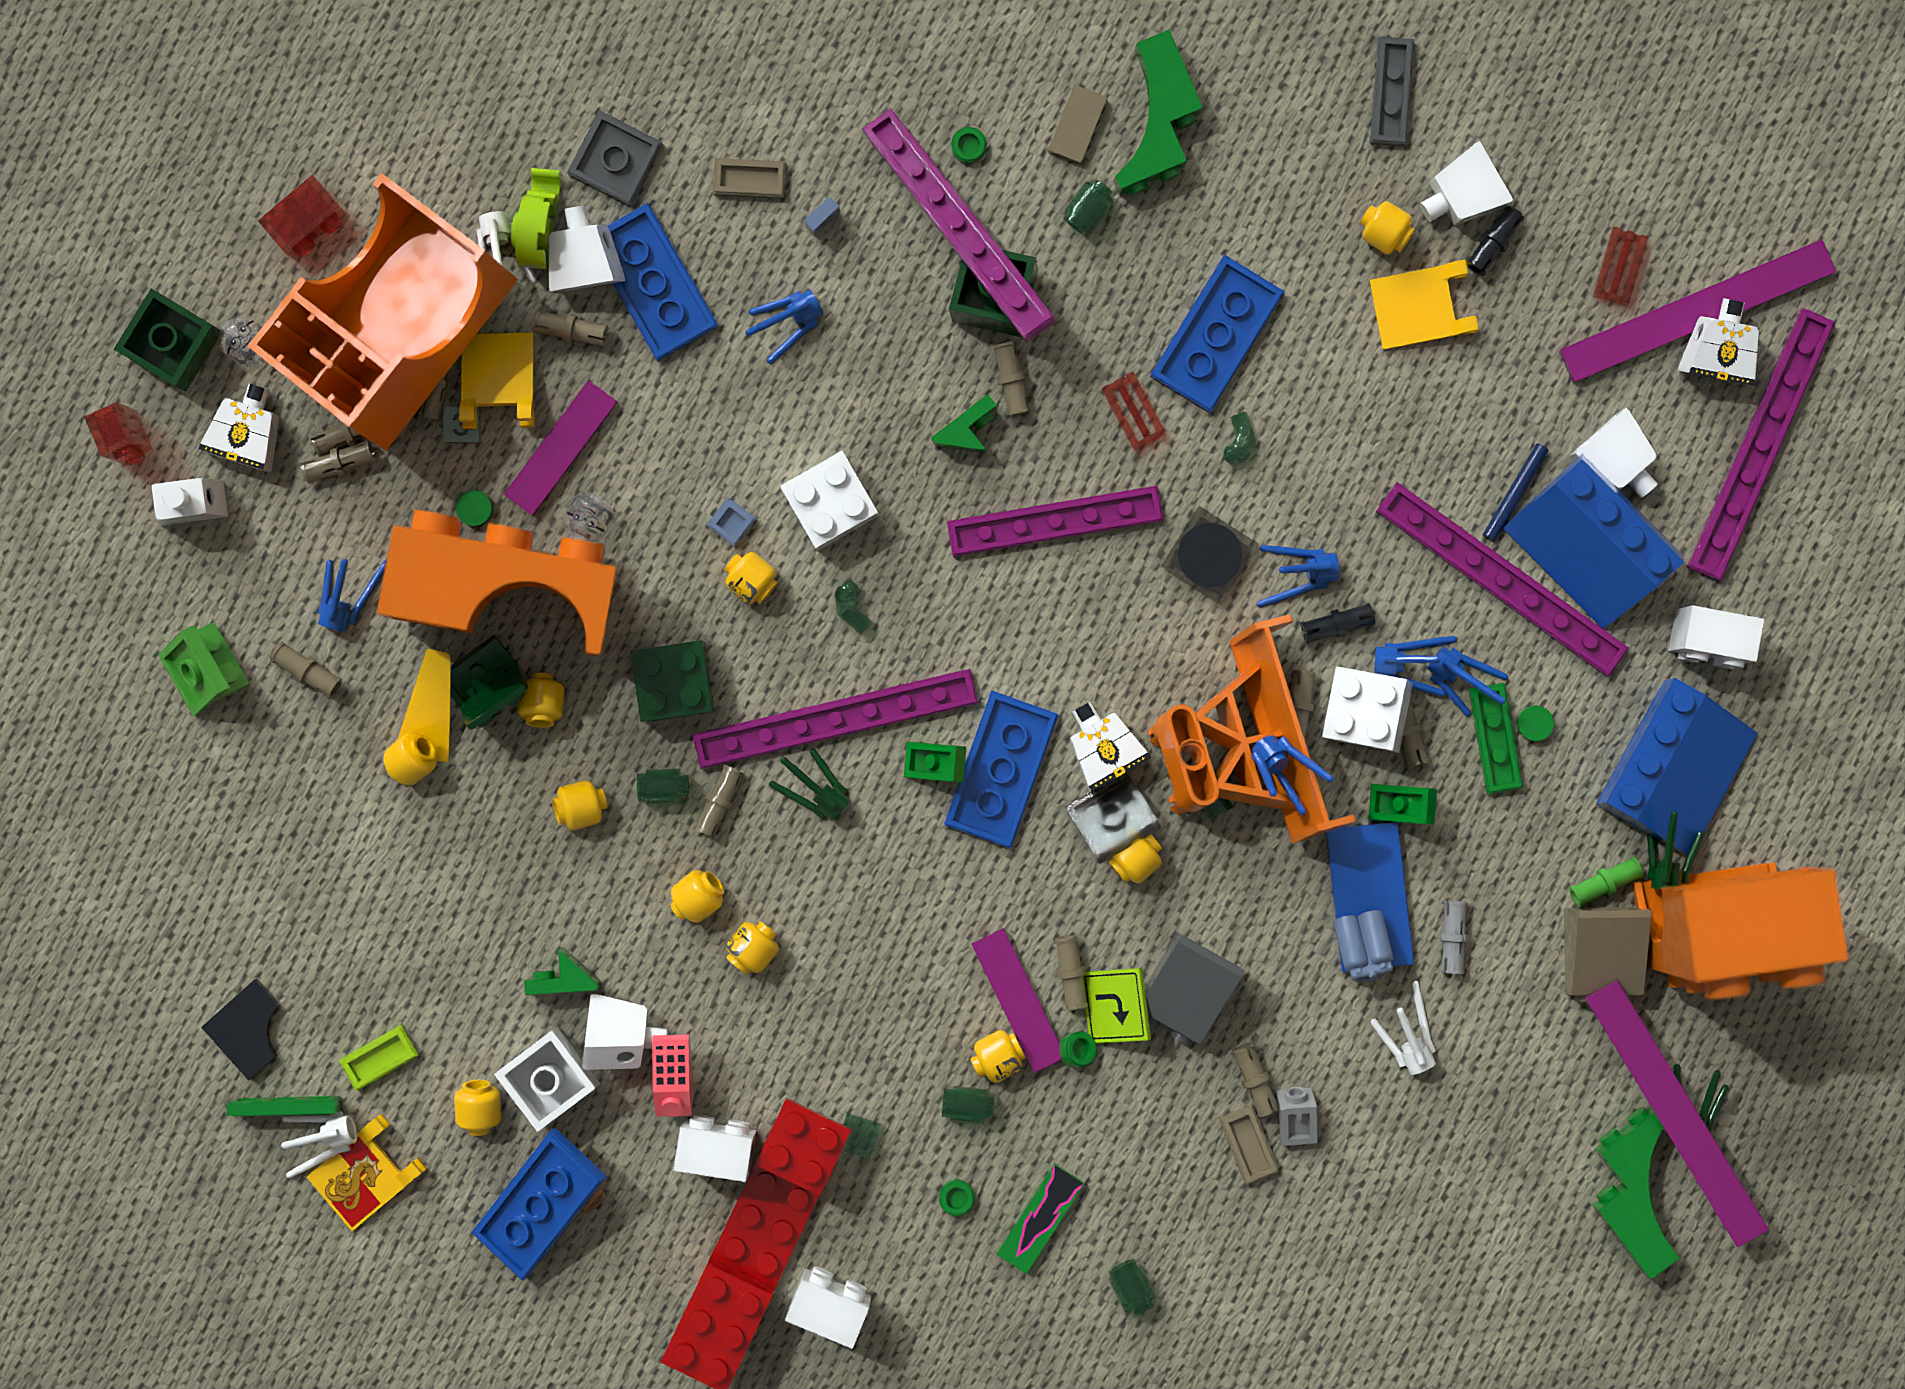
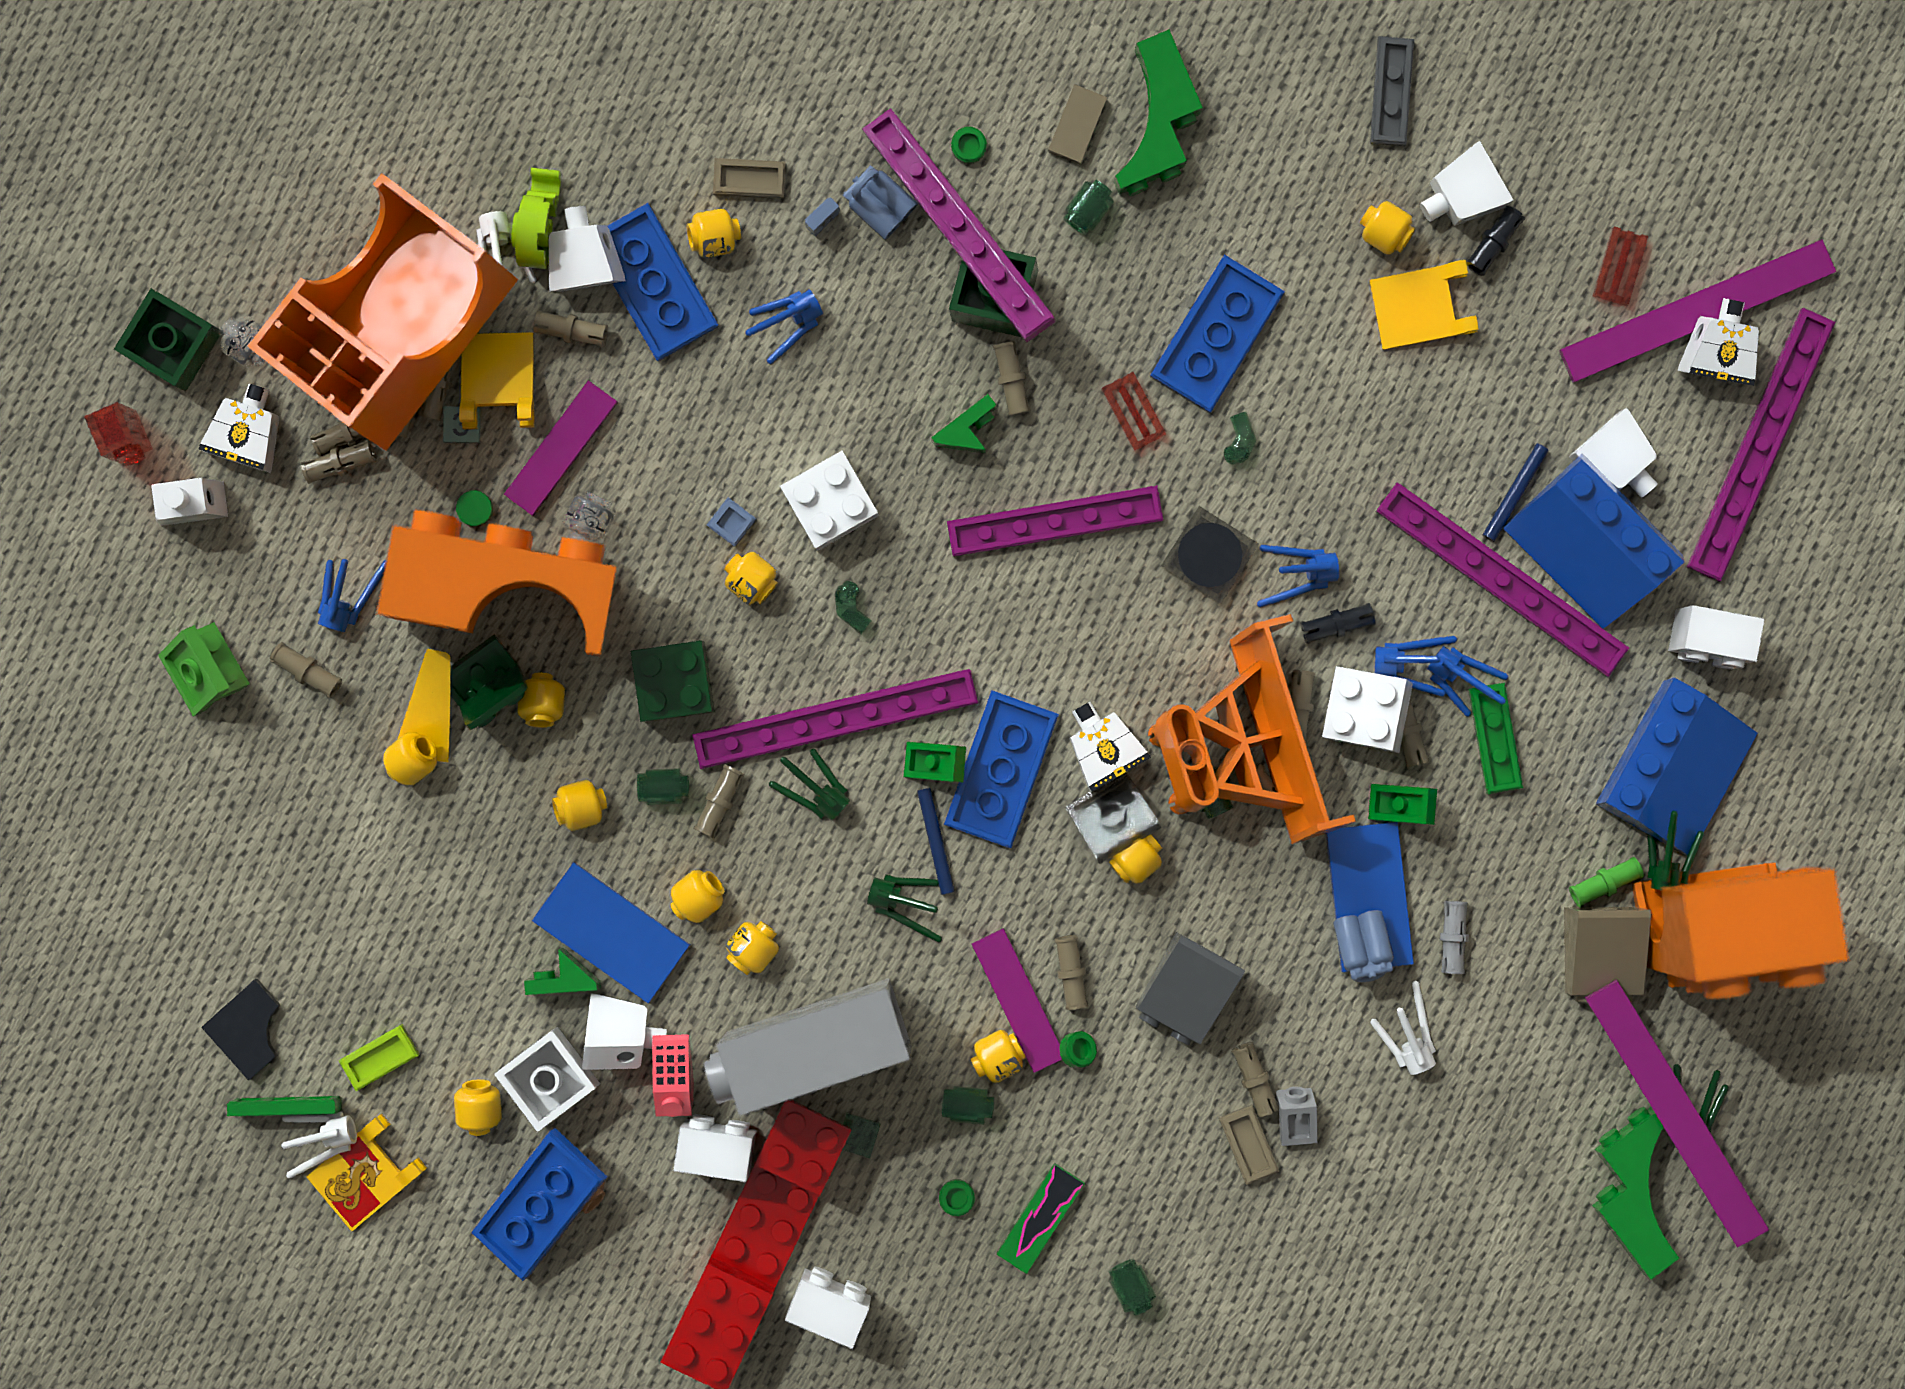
(303, 218): clear red brick -> none
(611, 932): none -> blue tile
(614, 158): dark grey tile -> none
(713, 233): none -> yellow head
(809, 1048): none -> light grey brick
(879, 201): none -> sand blue piece
(886, 894): none -> dark green plant
(935, 841): none -> dark blue bar
(1116, 1005): lime piece -> none
(1272, 756): blue plant -> none
(1535, 723): green tile -> none

